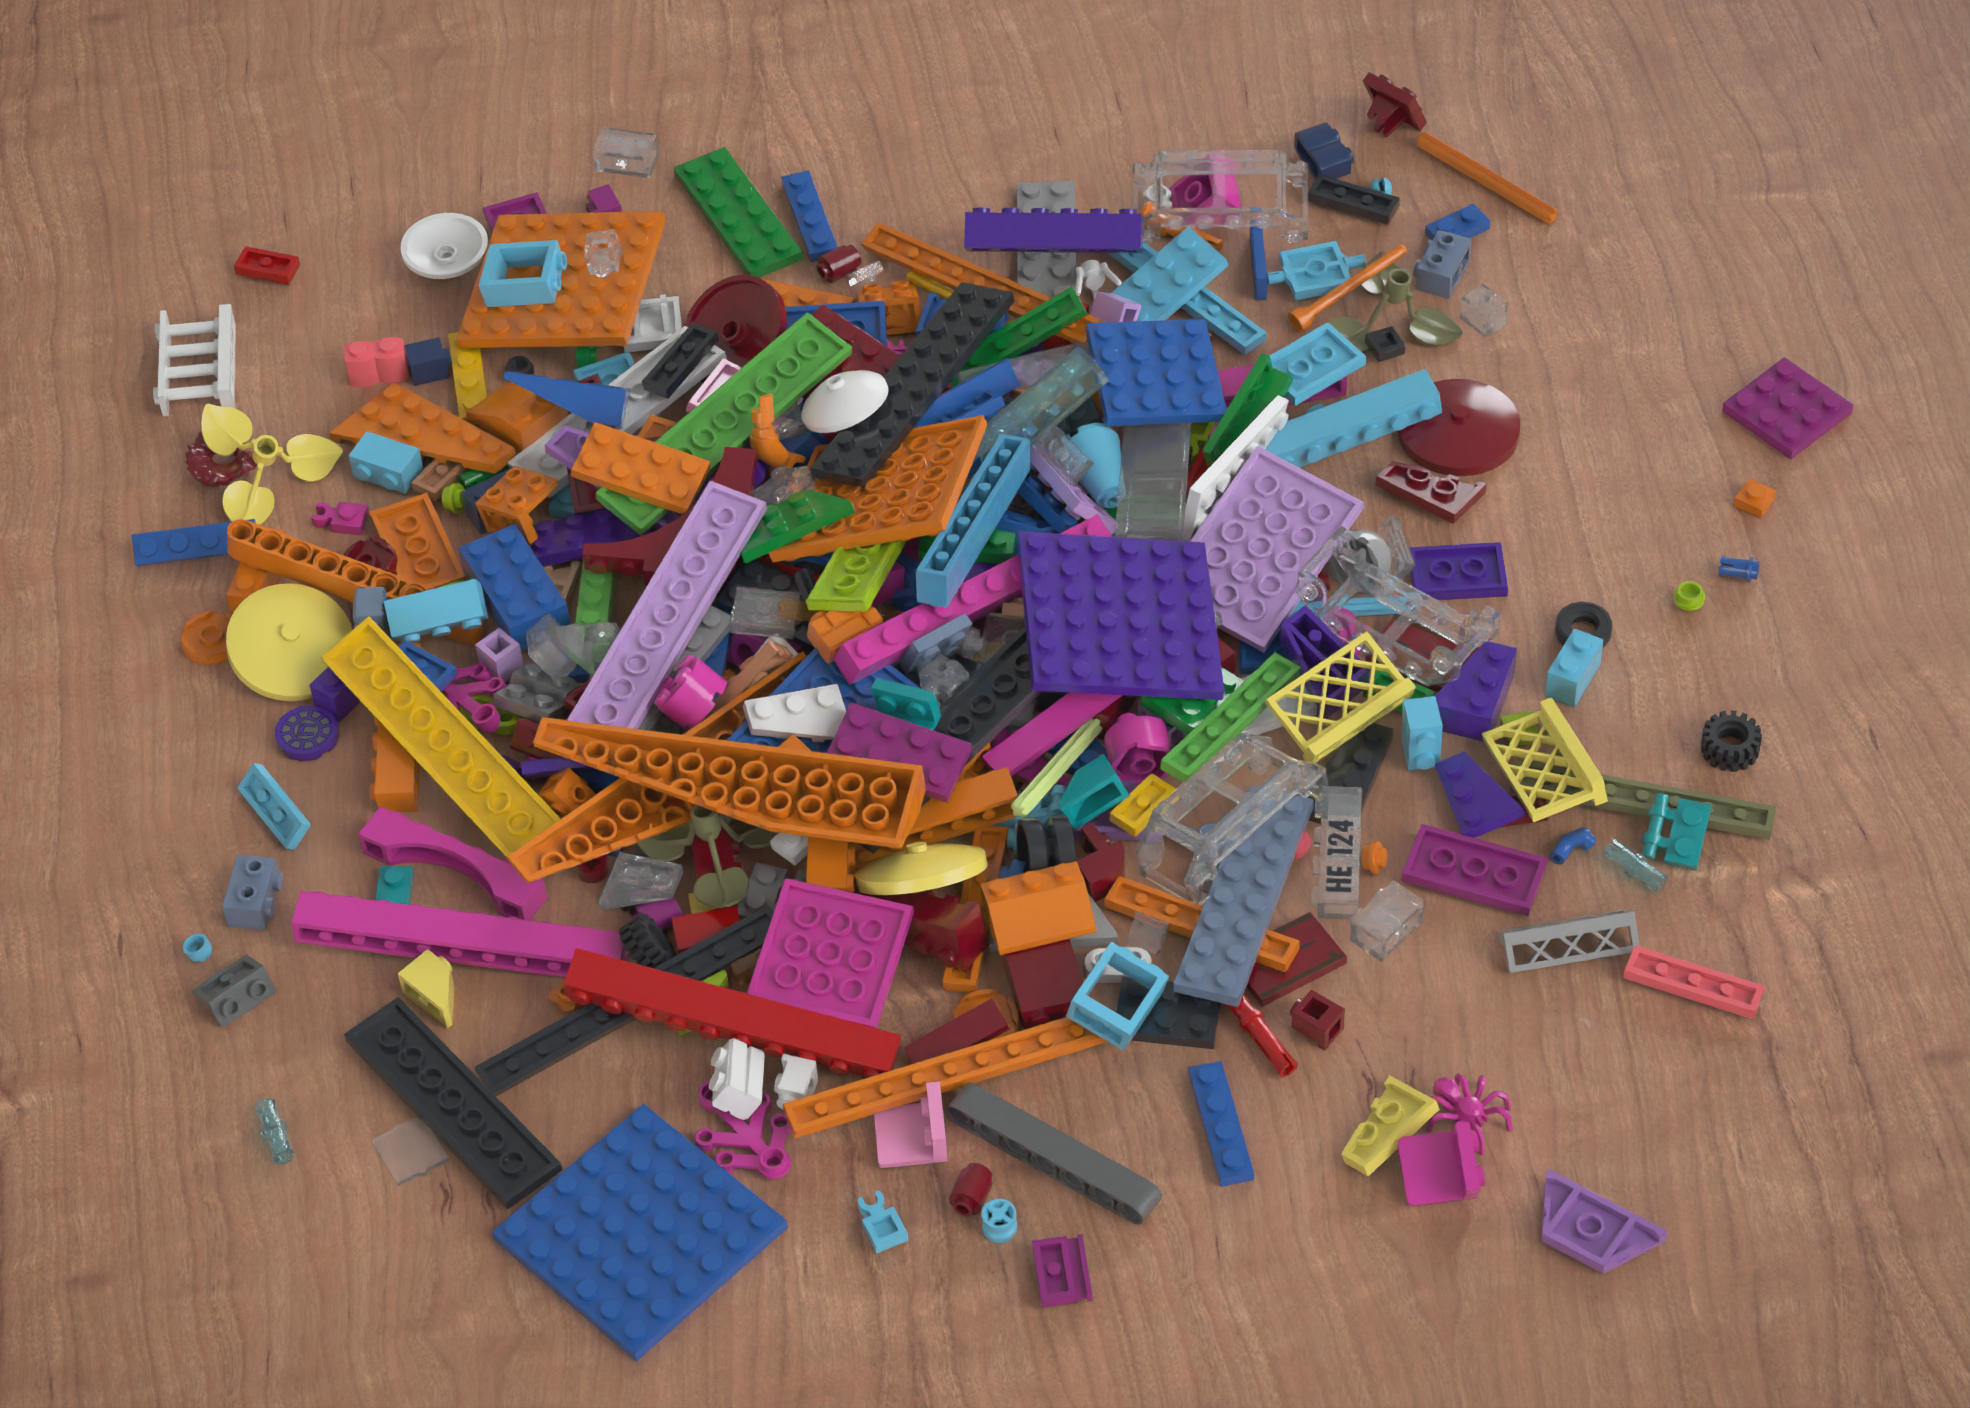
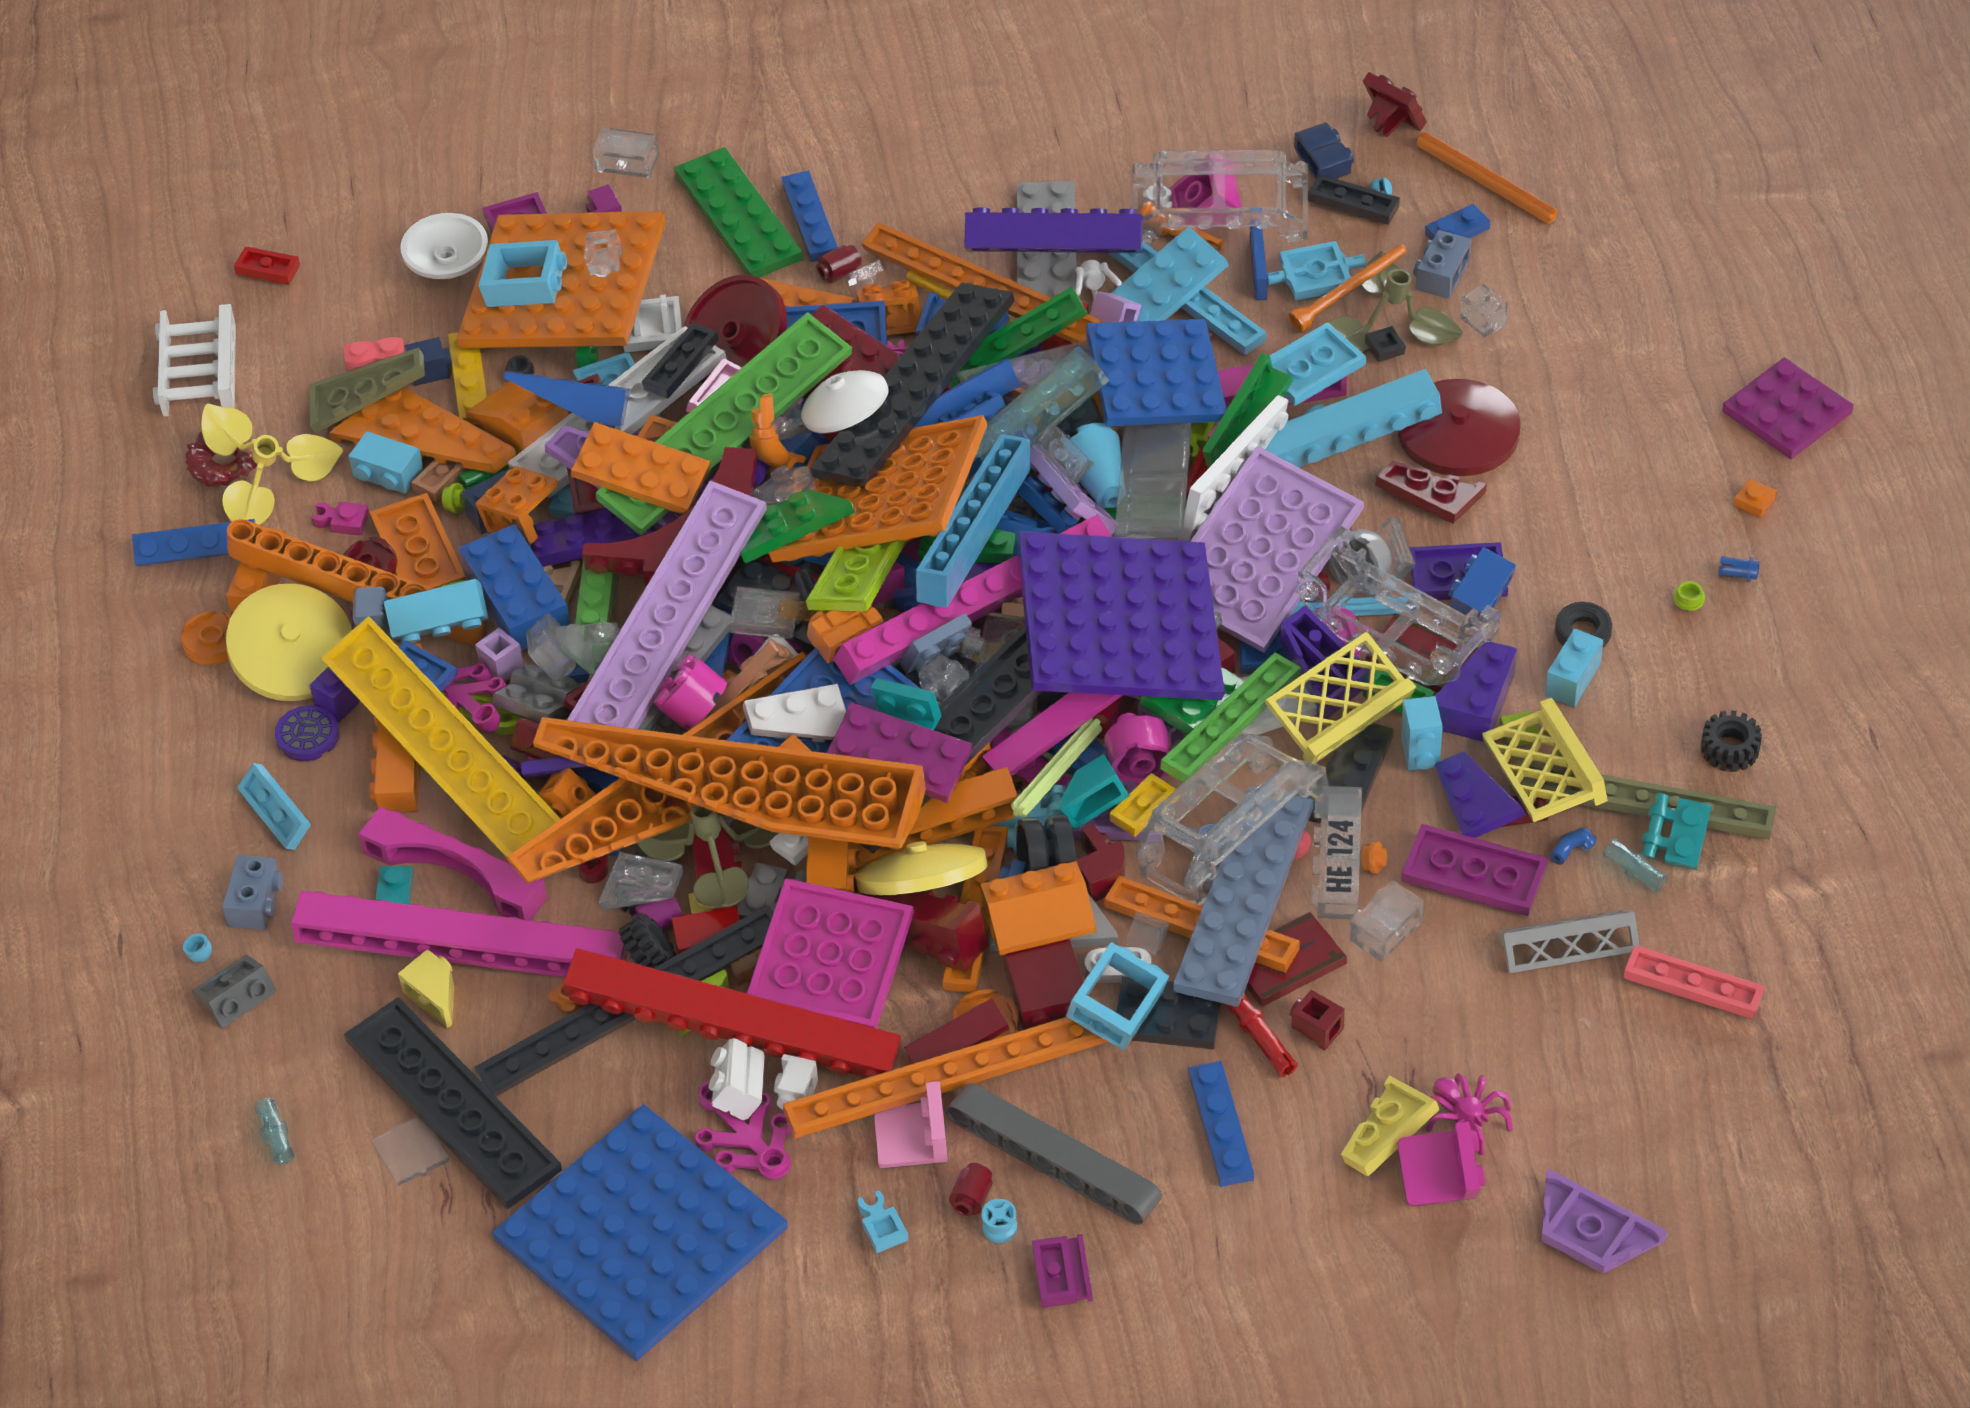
(358, 388): none -> olive wing
(1483, 583): none -> blue brick

